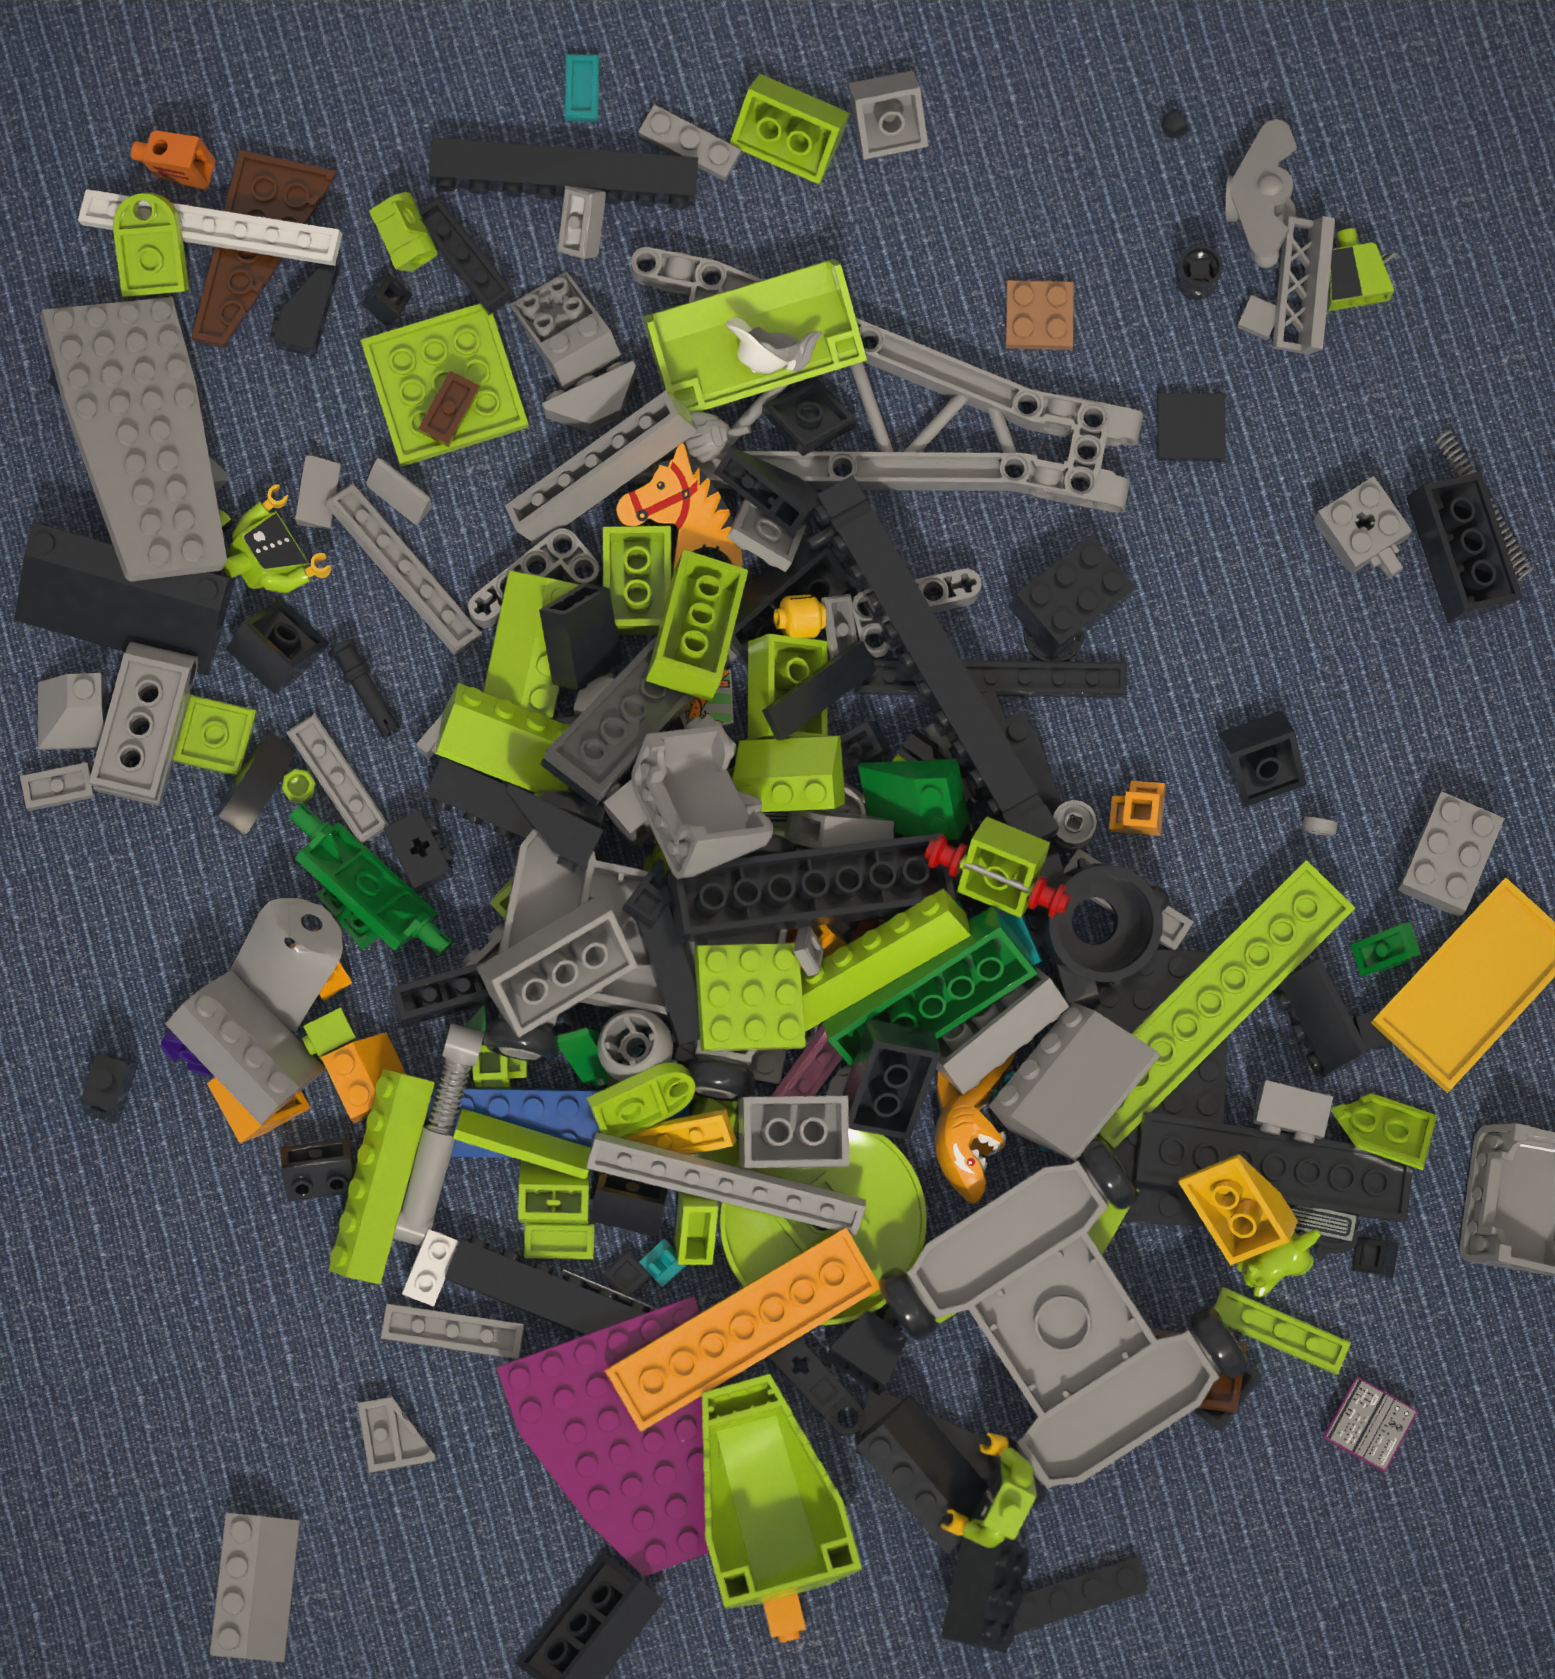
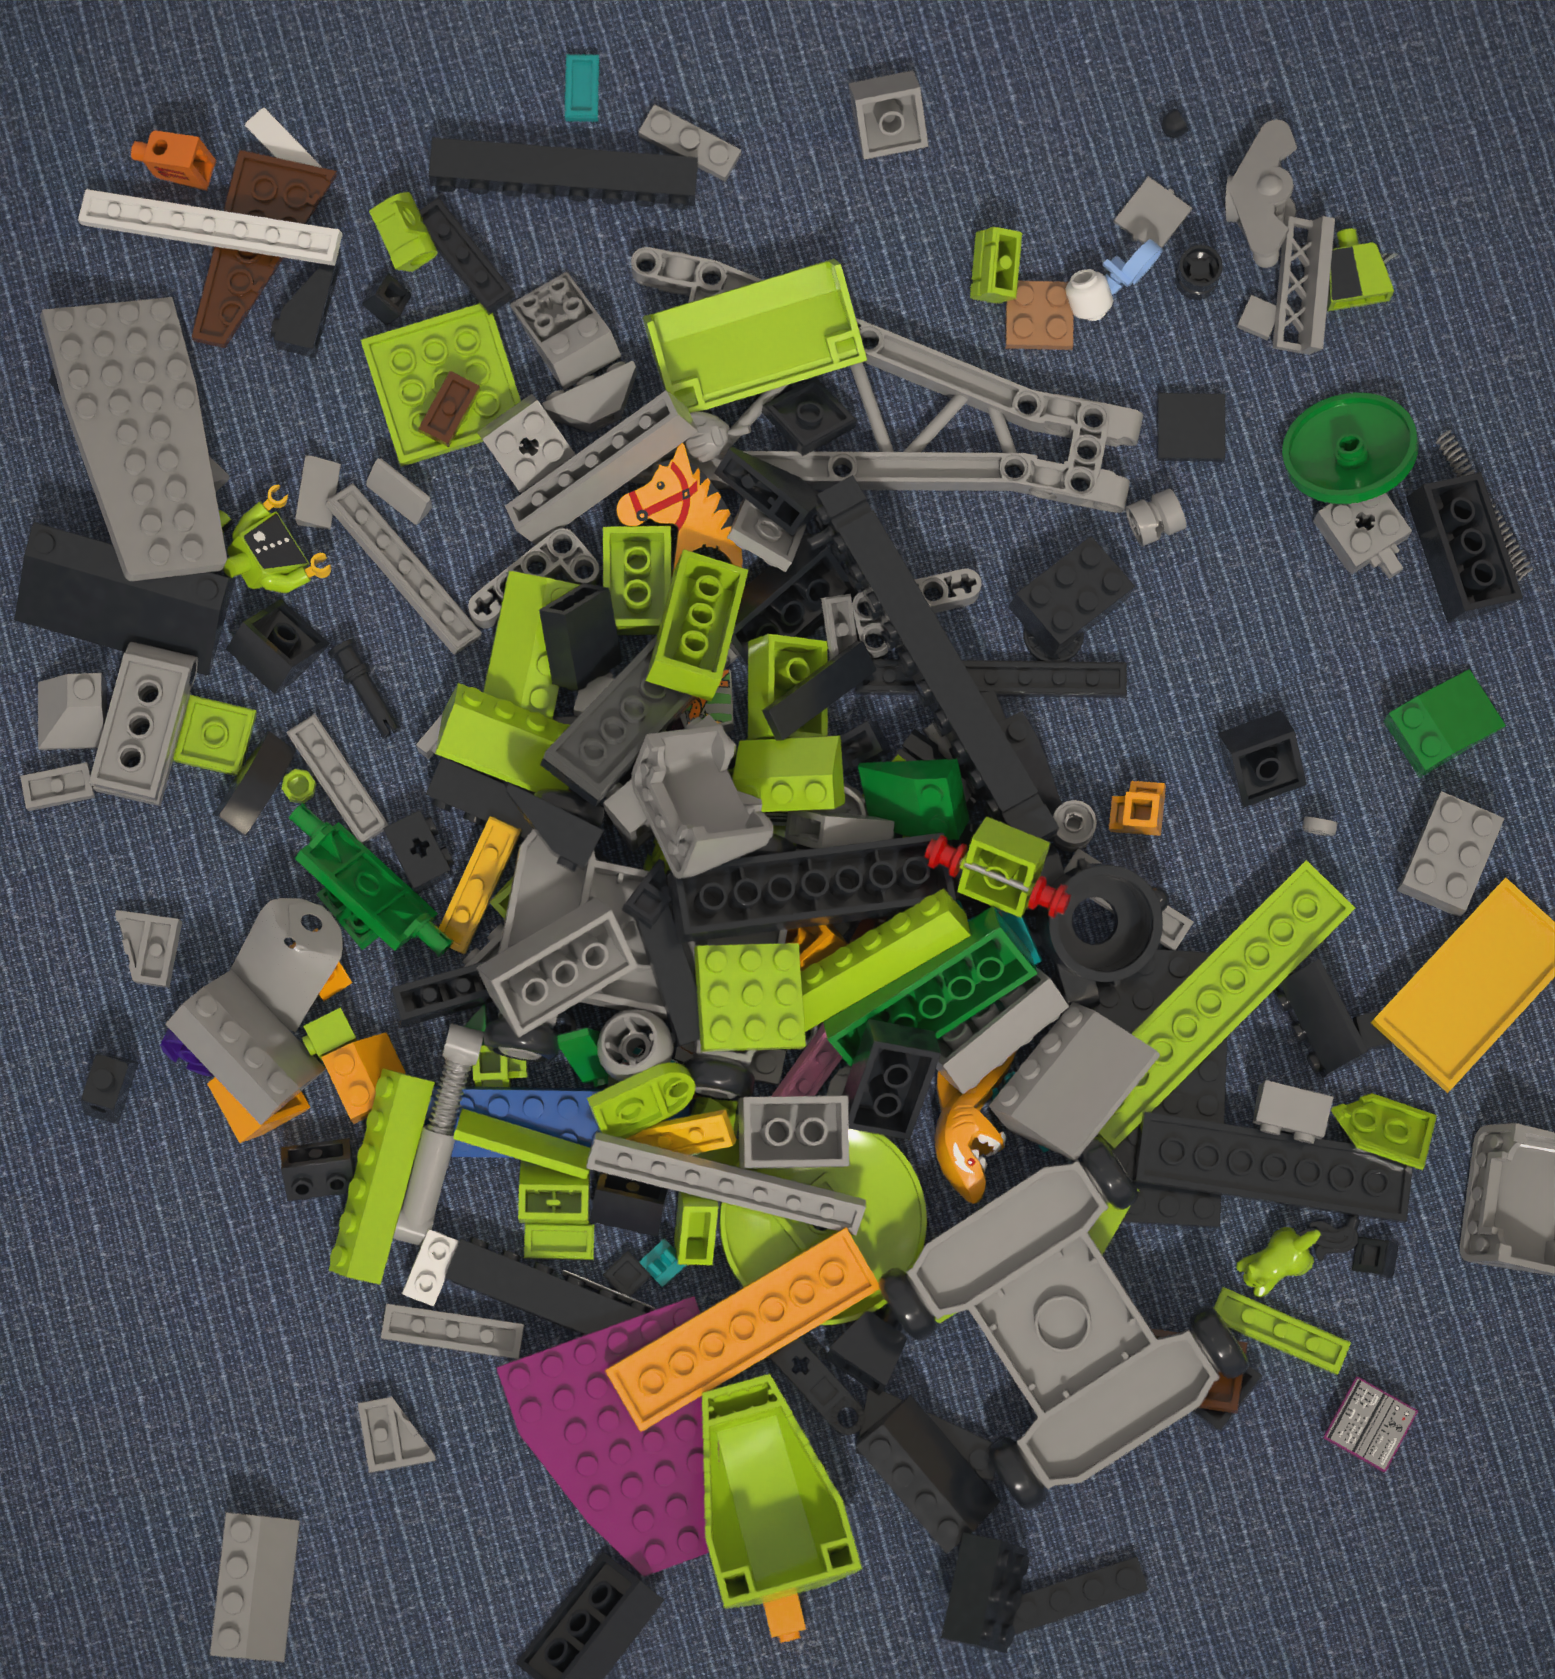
(149, 249): lime tile -> none
(150, 945): none -> light grey wing
(277, 139): none -> white sticker
(479, 882): none -> yellow tile
(532, 464): none -> light grey hinge
(581, 222): light grey slope -> none
(771, 351): hair -> none
(789, 128): lime slope -> none
(800, 616): yellow head -> none
(808, 950): light grey tile -> none
(996, 265): none -> lime brick
(1004, 1501): lime torso -> none
(1089, 295): none -> white head
(1132, 271): none -> light blue piece
(1152, 213): none -> light grey piece
(1155, 517): none -> light grey wheel
(1239, 1208): yellow slope -> none
(1326, 1221): sticker -> none
(1350, 448): none -> green dish
(1385, 950): green slope -> none
(1443, 722): none -> green slope

